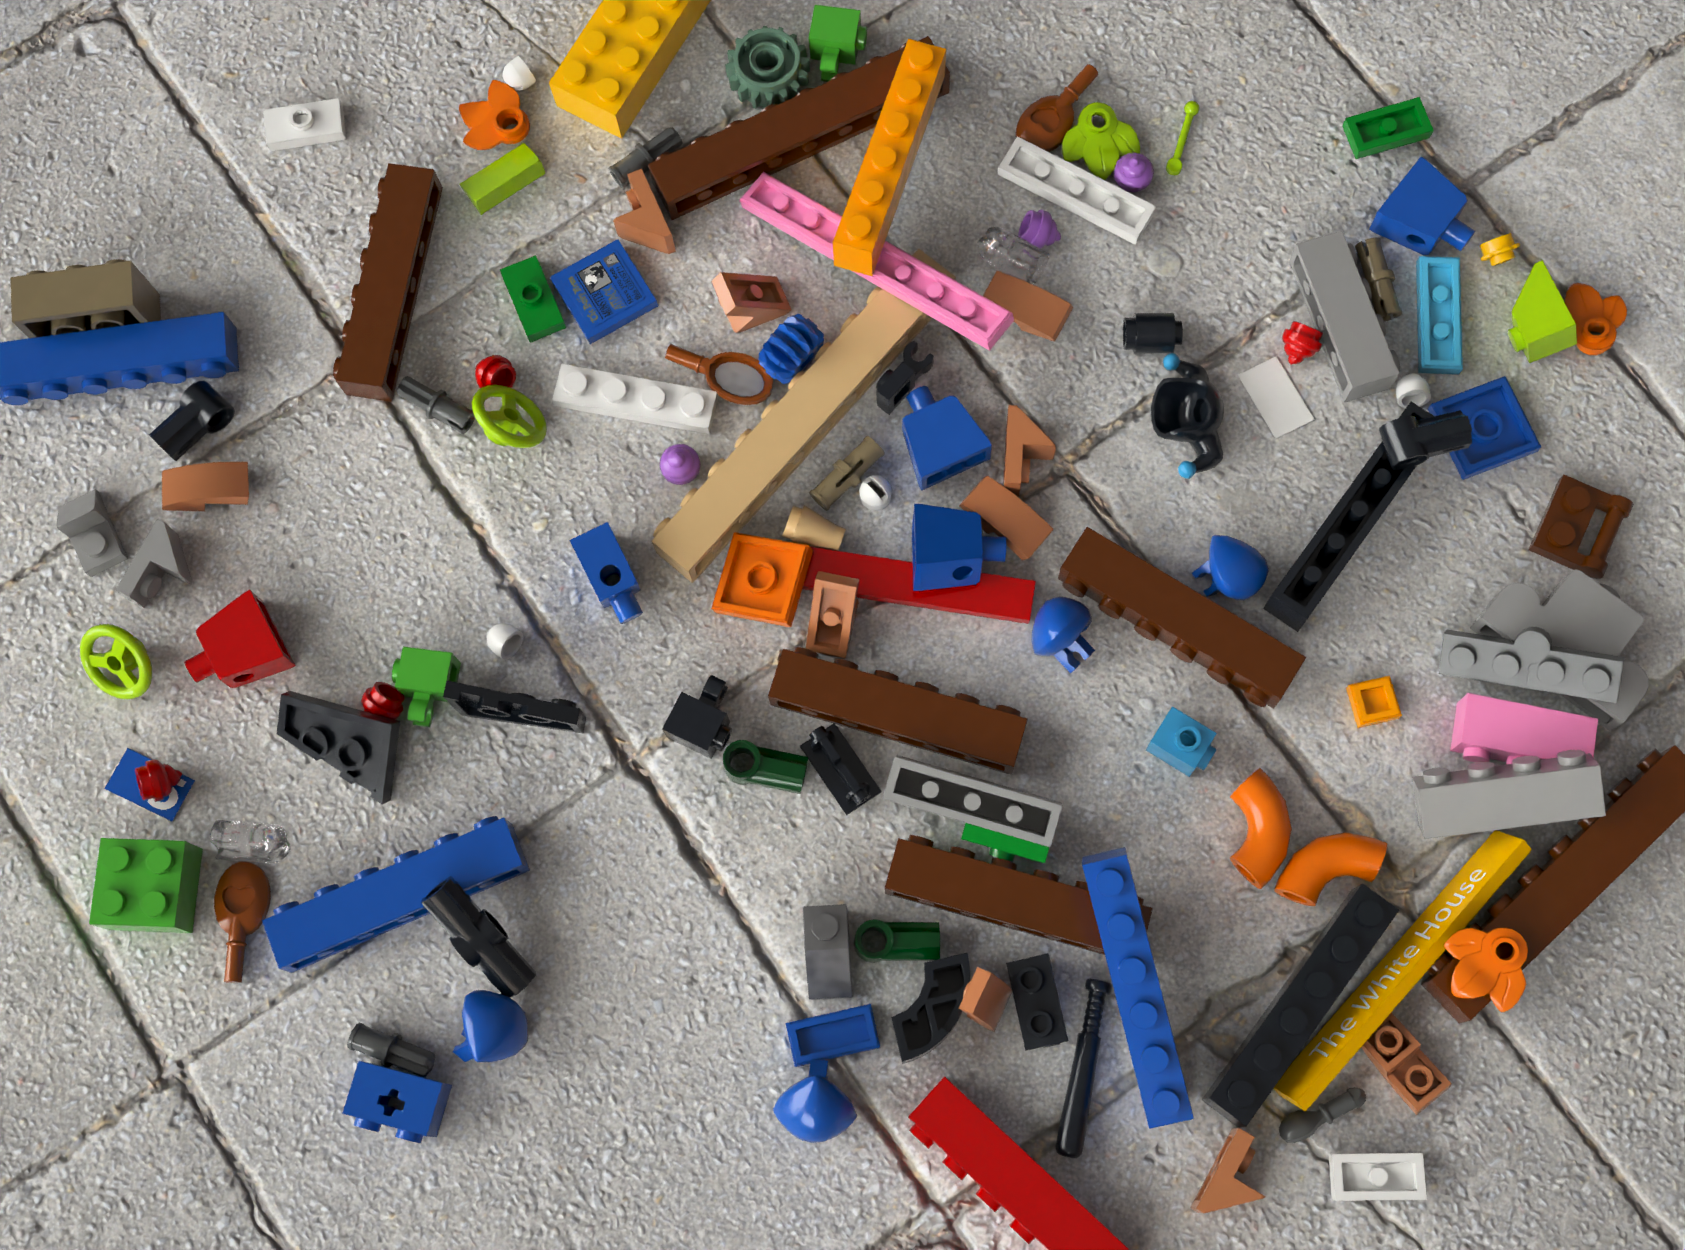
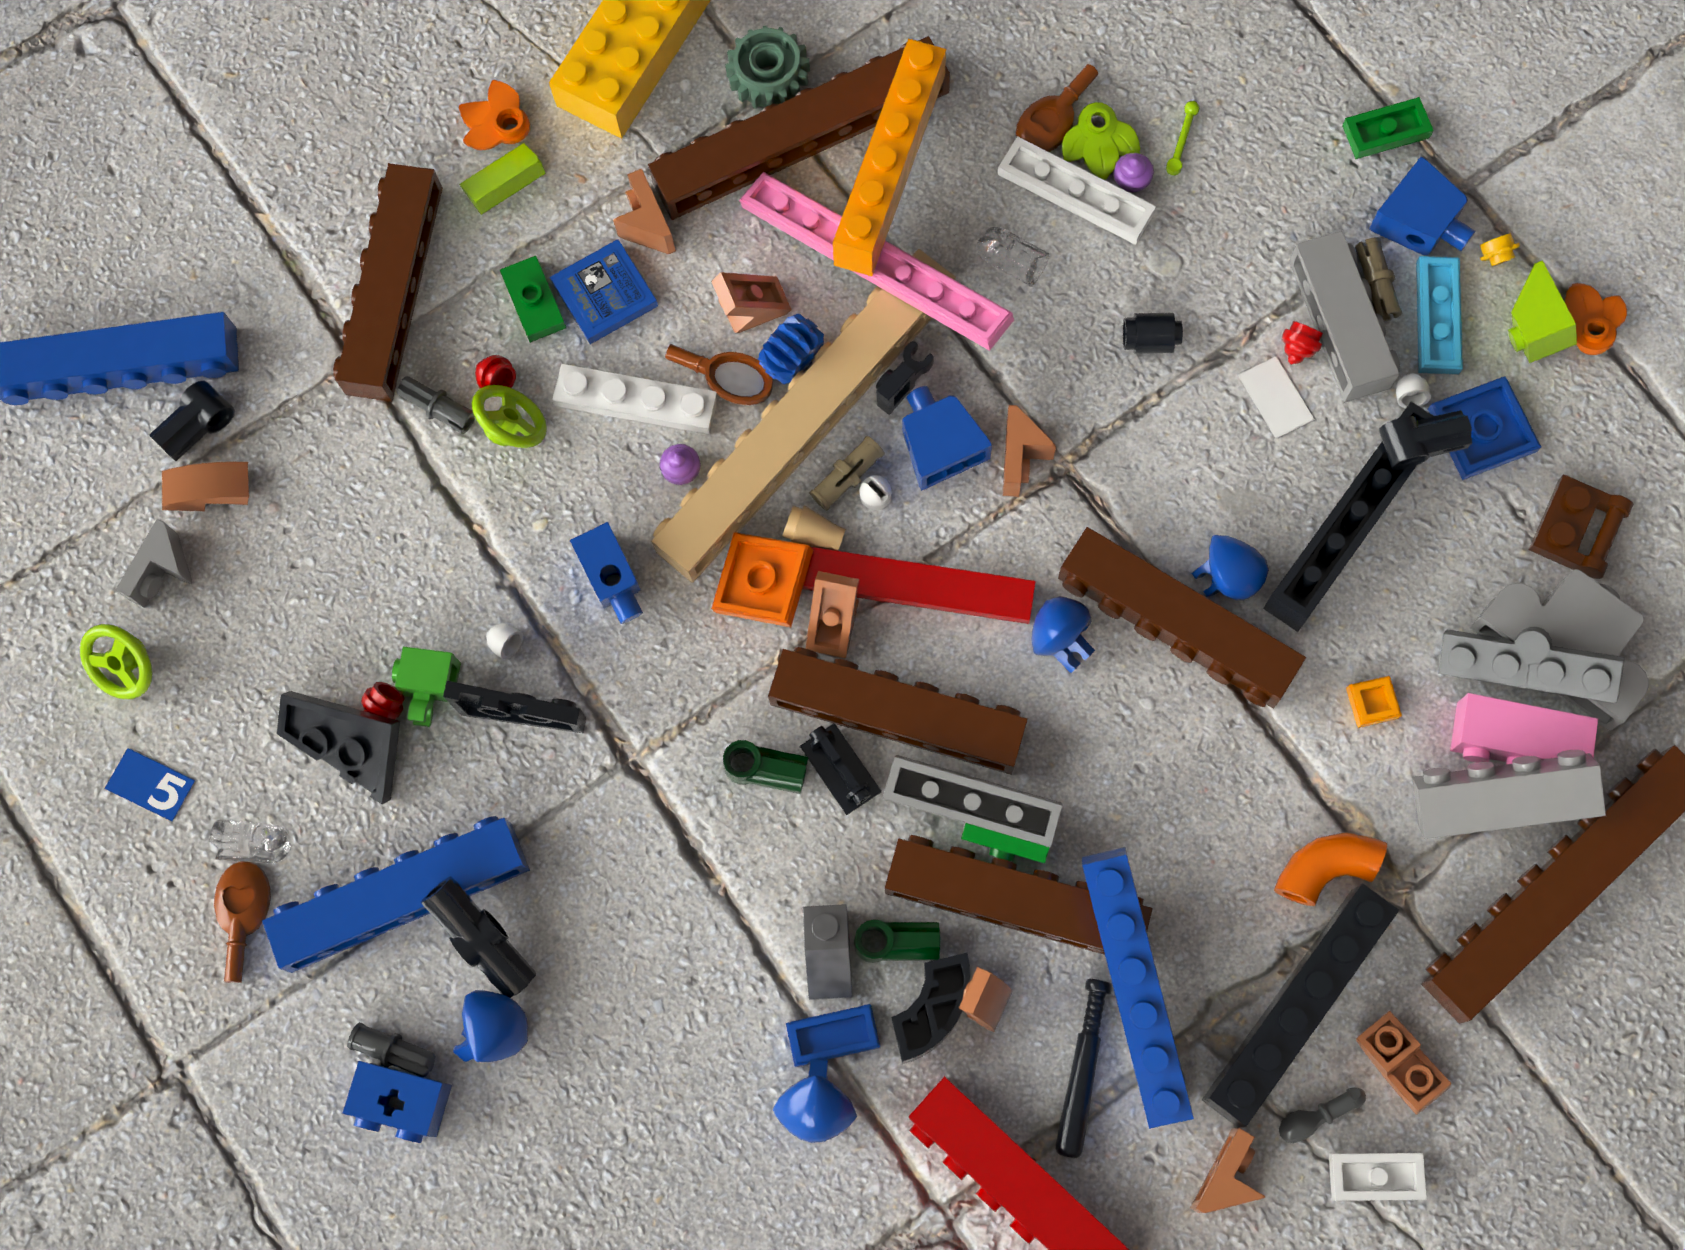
(82, 299): dark tan brick -> none
(91, 533): light grey slope -> none
(146, 885): bright green brick -> none
(156, 780): red plate -> none
(240, 644): red torso -> none
(304, 124): white plate -> none
(518, 75): white hinge -> none
(664, 142): dark grey axle -> none
(699, 722): black brick -> none
(835, 38): bright green brick -> none
(950, 547): blue torso -> none
(1007, 517): nougat slope -> none
(1032, 307): nougat slope -> none
(1037, 1002): black hinge -> none
(1039, 228): medium lavender plate -> none
(1182, 742): dark azure brick -> none
(1189, 412): black piece -> none
(1267, 830): orange cylinder -> none
(1400, 969): yellow tile -> none
(1483, 971): orange plate -> none

